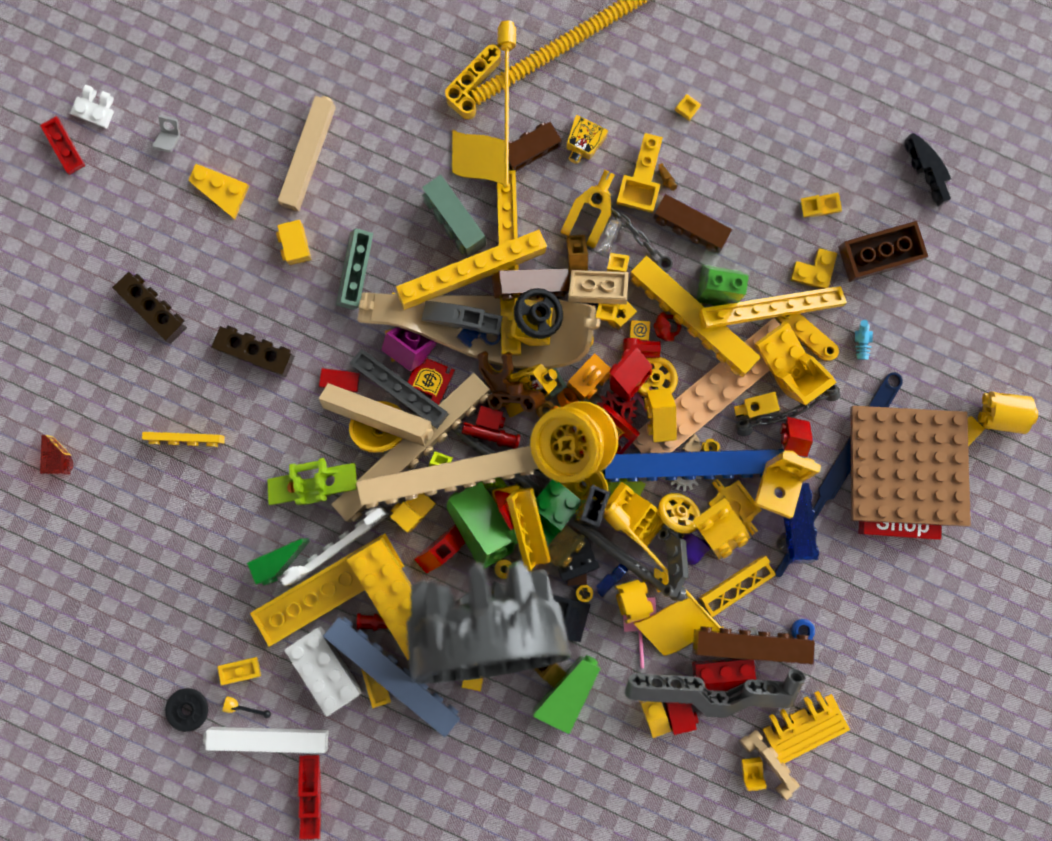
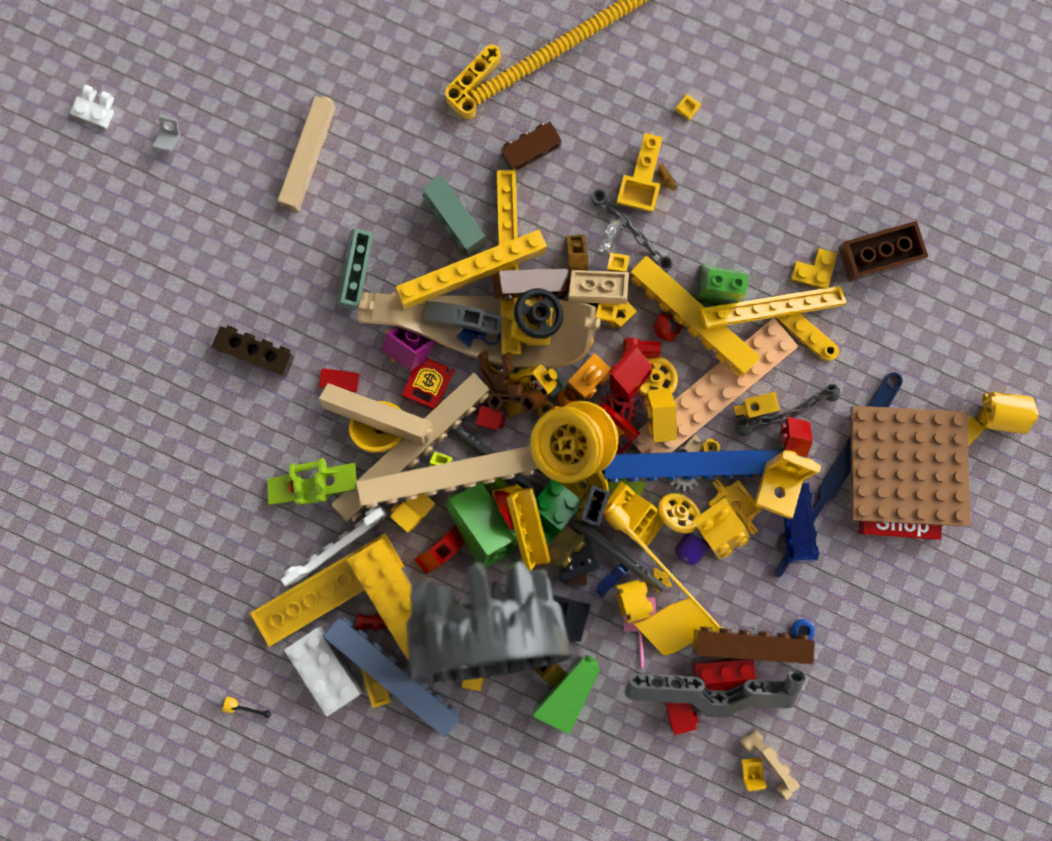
(54, 457): clear red slope -> none
(62, 145): red plate -> none
(126, 289): dark brown brick -> none
(174, 709): black wheel -> none
(175, 438): yellow plate -> none
(220, 188): yellow wing -> none
(239, 670): yellow plate -> none
(266, 740): white brick -> none
(274, 564): green slope -> none
(294, 242): yellow brick -> none
(309, 797): red slope -> none
(399, 388): dark grey plate -> none
(485, 155): yellow flag -> none
(499, 437): red pin -> none
(499, 564): yellow plate -> none
(579, 597): yellow bush -> none
(584, 139): yellow torso -> none
(604, 206): yellow piece -> none
(640, 330): yellow tile -> none
(655, 717): yellow slope -> none
(676, 563): dark grey plate -> none
(692, 224): reddish brown brick -> none
(736, 579): yellow fence -> none
(794, 370): yellow bracket -> none
(807, 729): yellow hinge -> none
(821, 205): yellow slope -> none
(863, 336): medium azure piece -> none
(927, 160): black slope -> none

